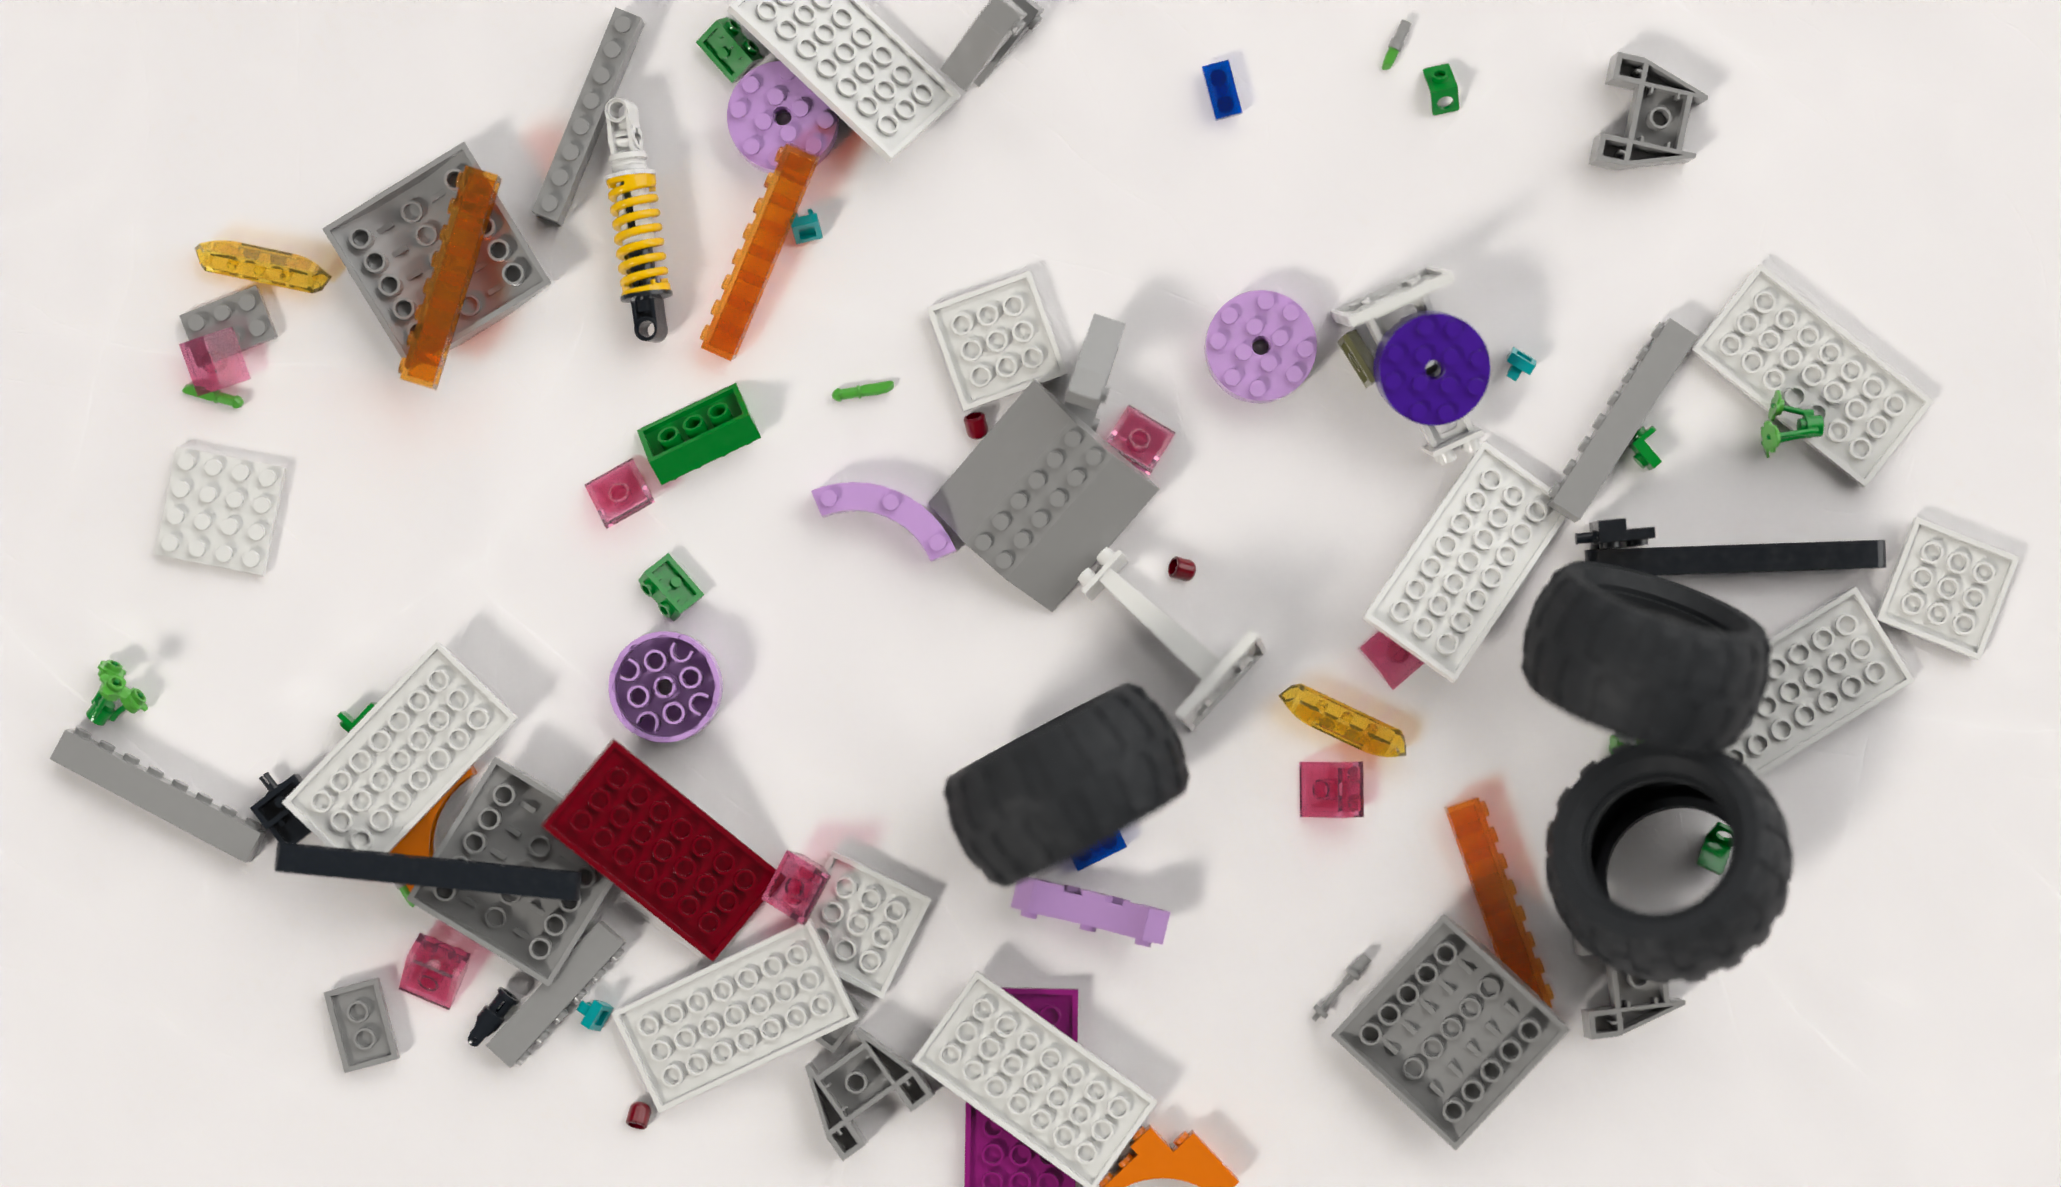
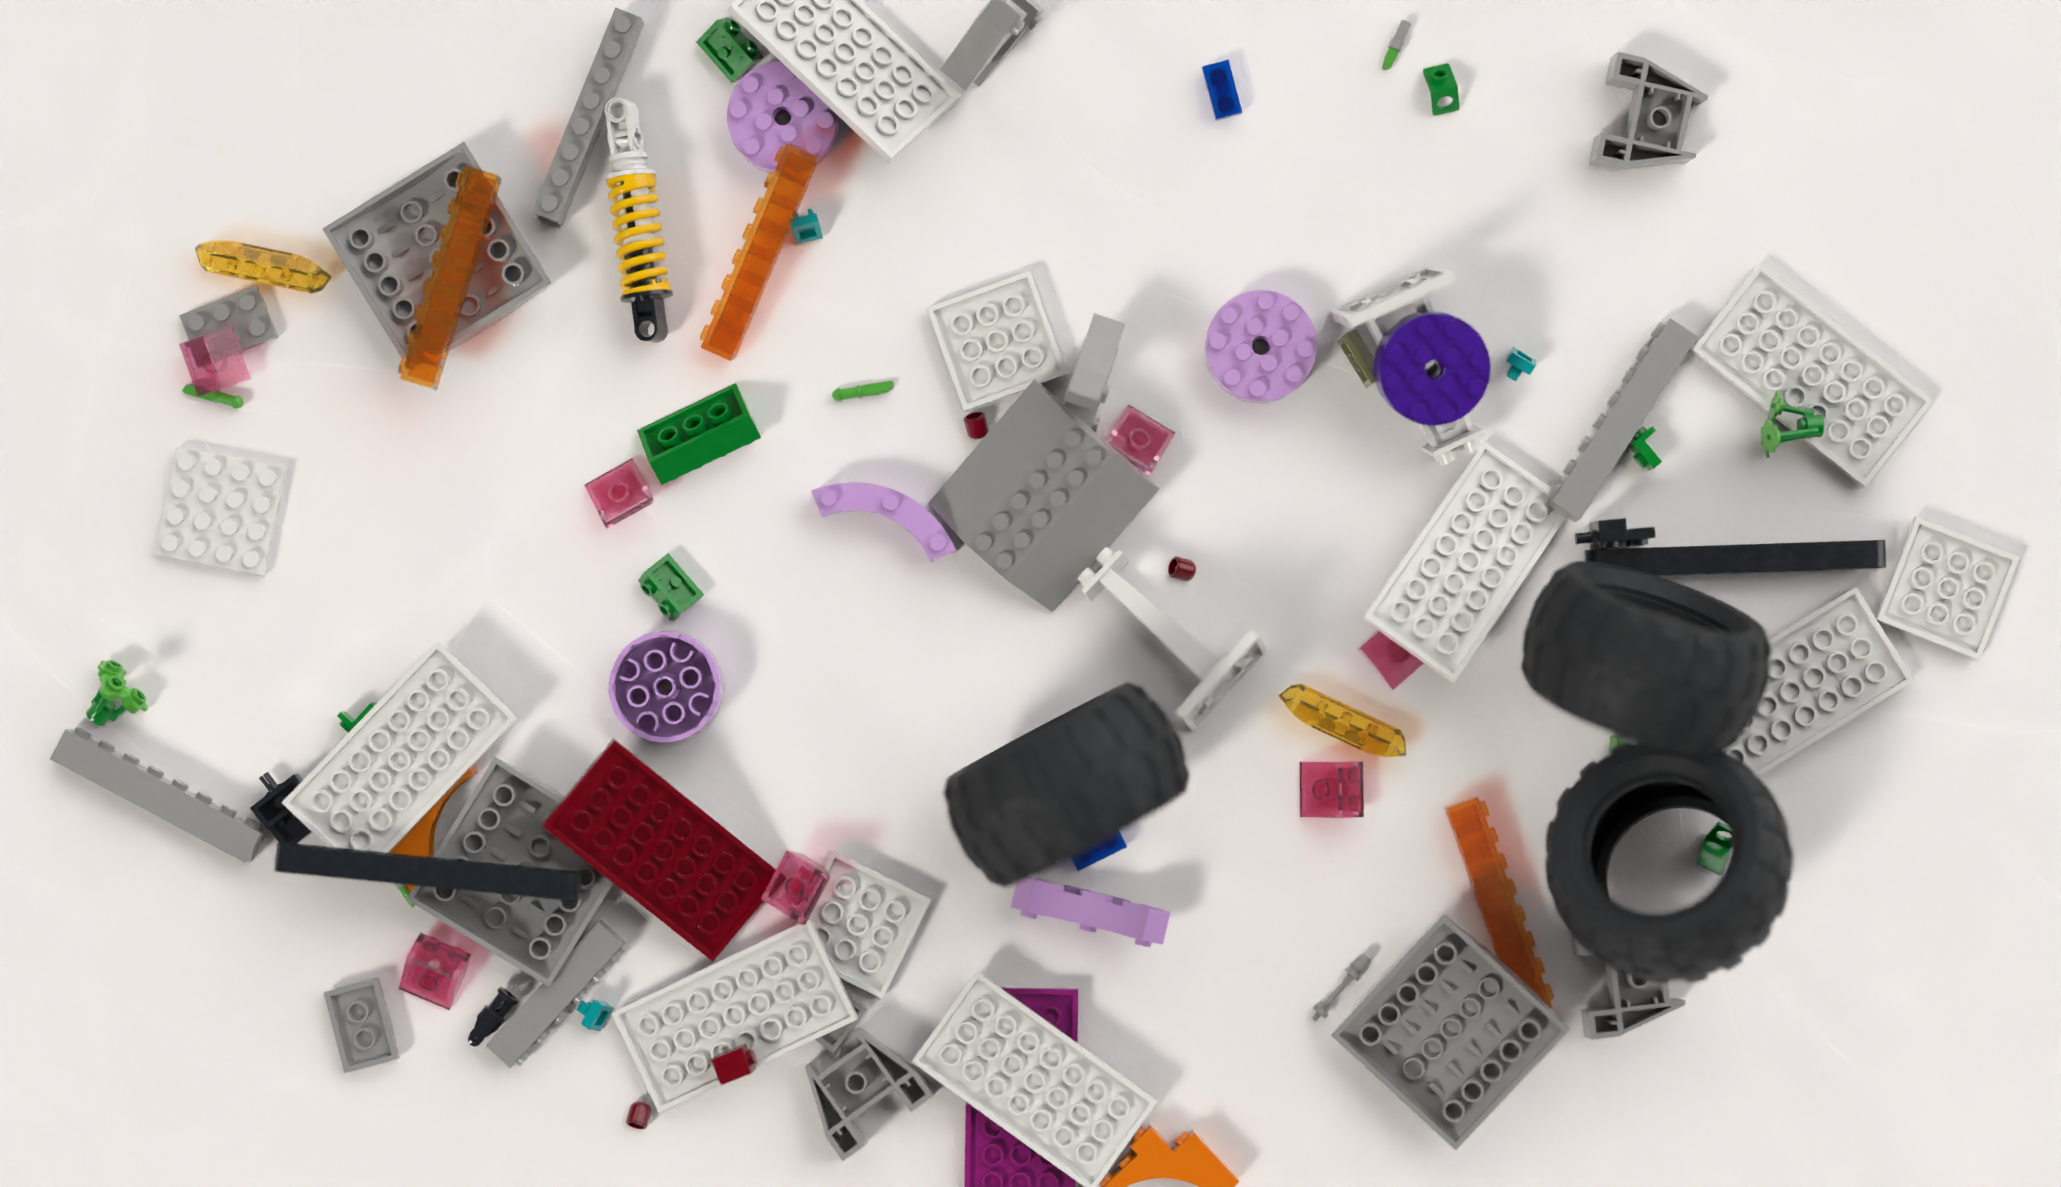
(734, 1063): none -> dark red brick

